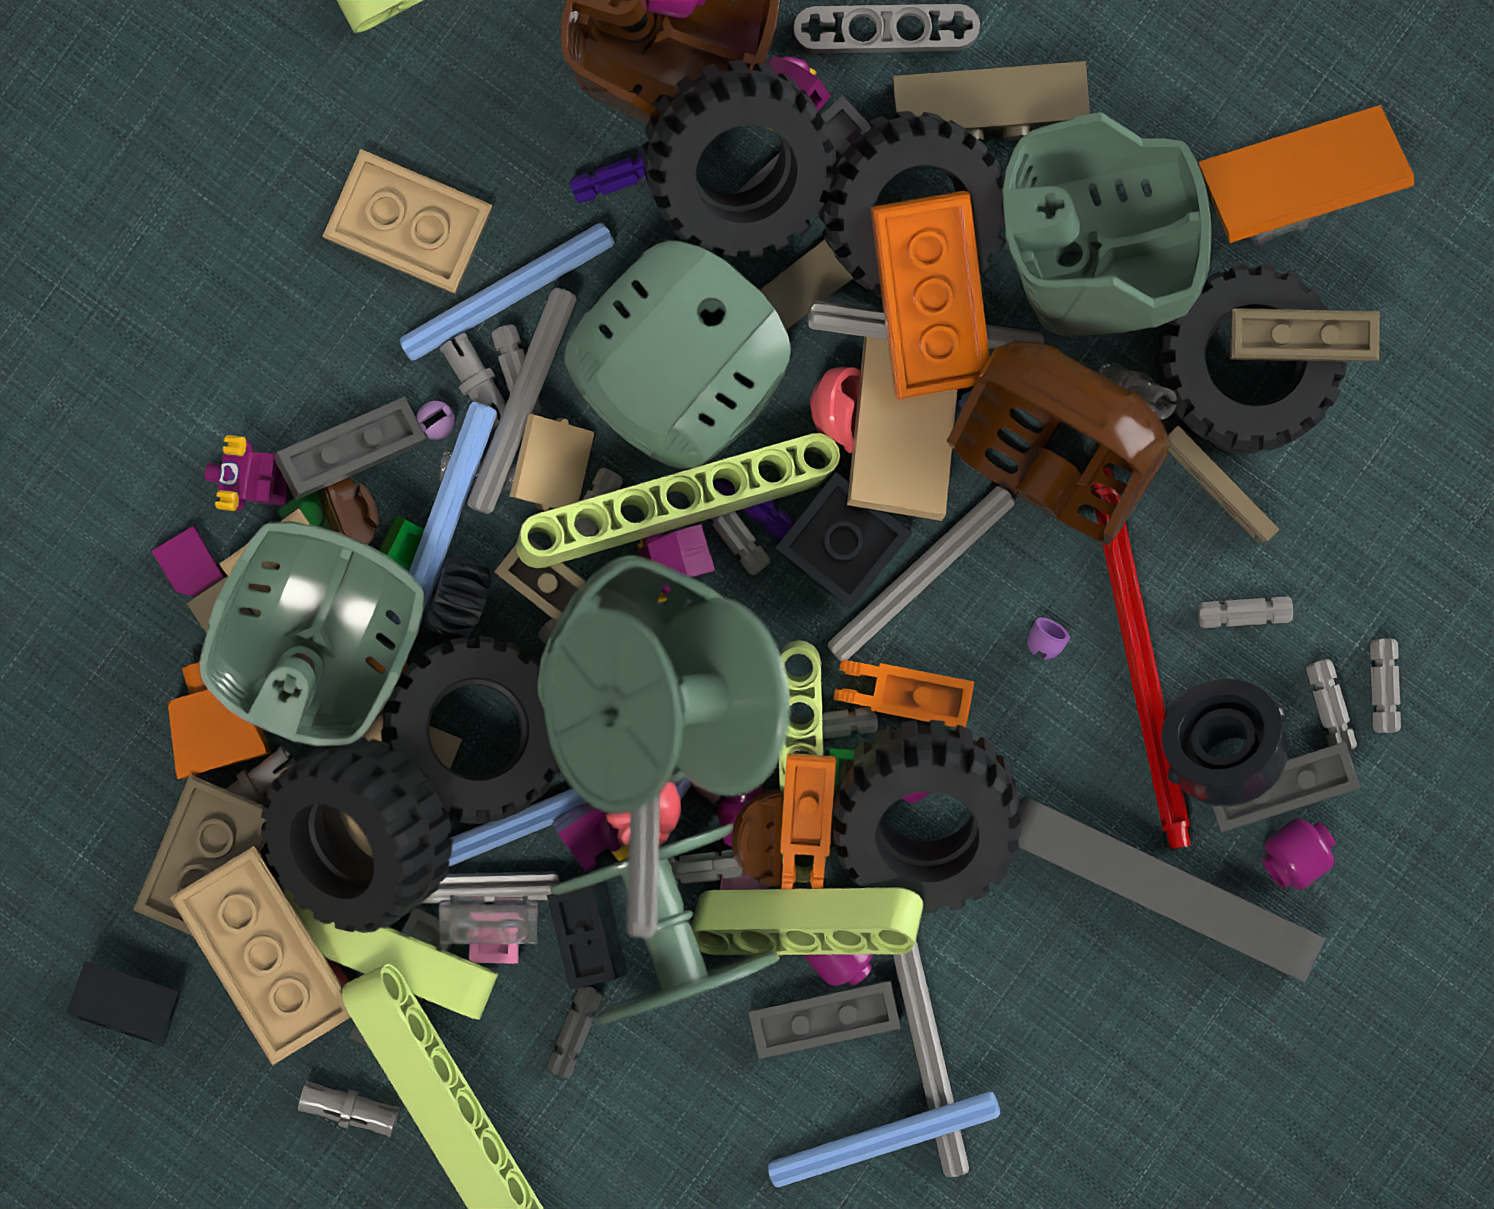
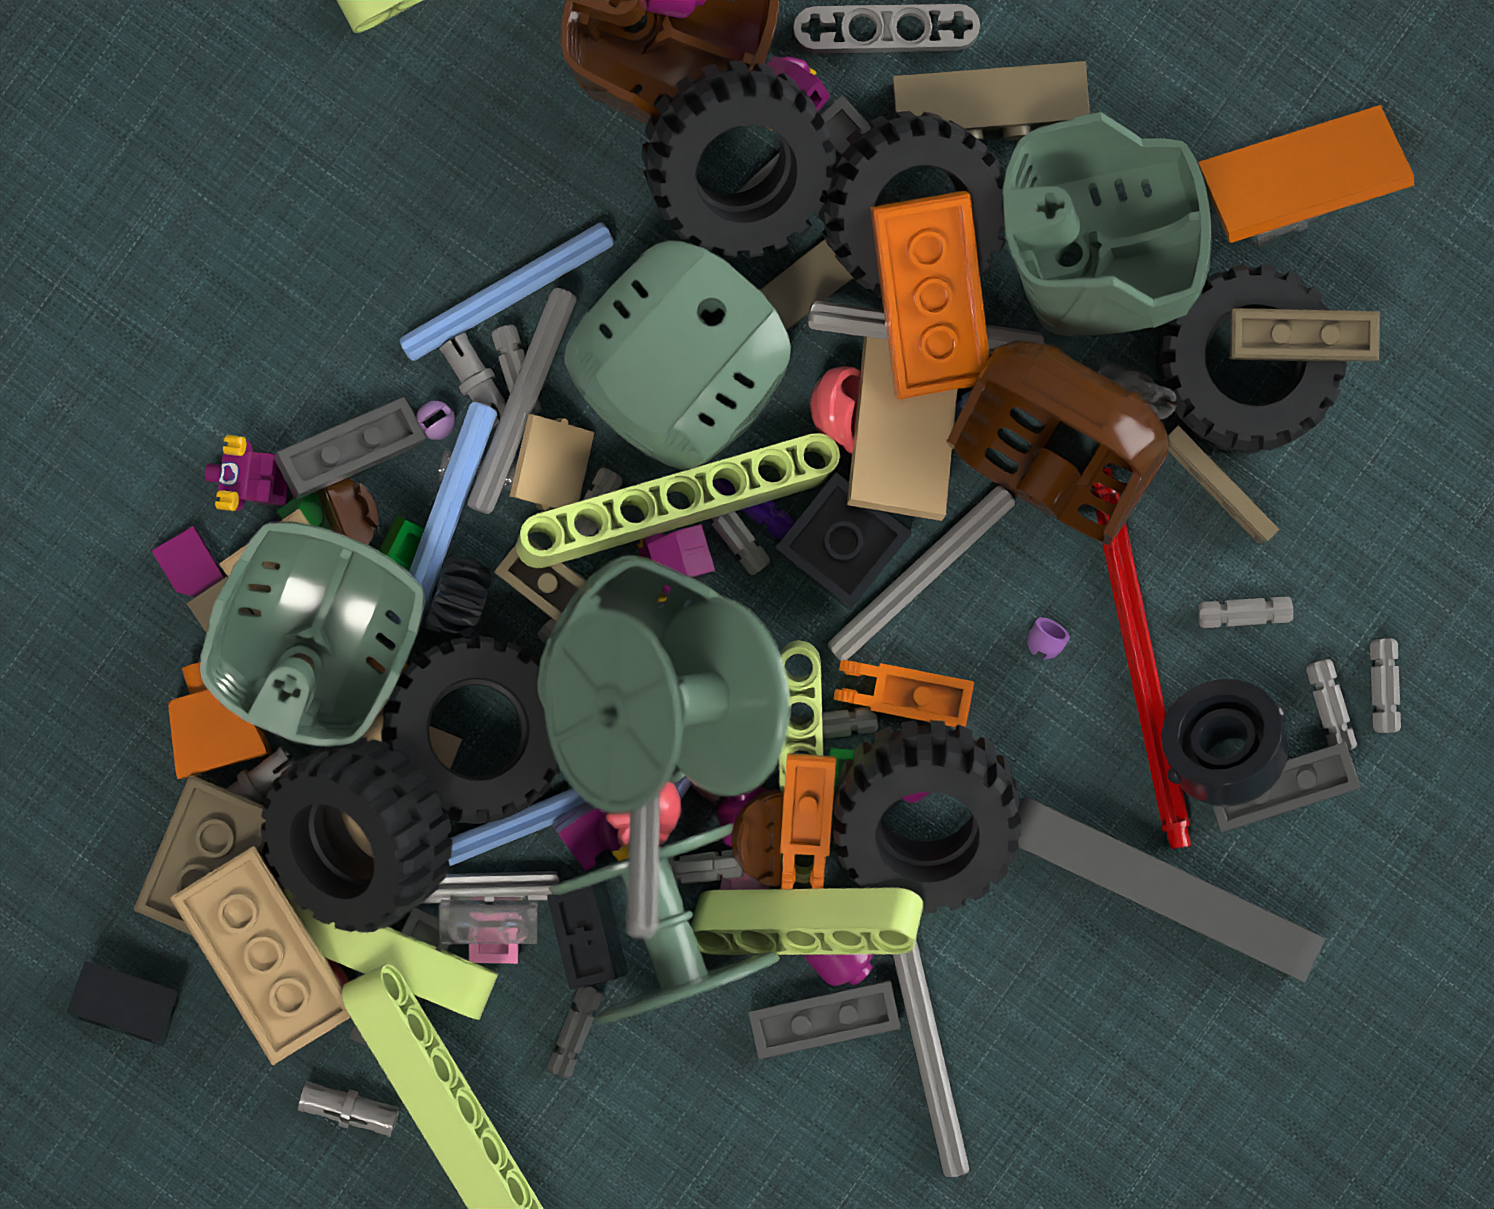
(408, 221): tan tile -> none
(607, 179): dark purple axle -> none
(884, 1139): light blue axle -> none
(1298, 854): magenta head -> none

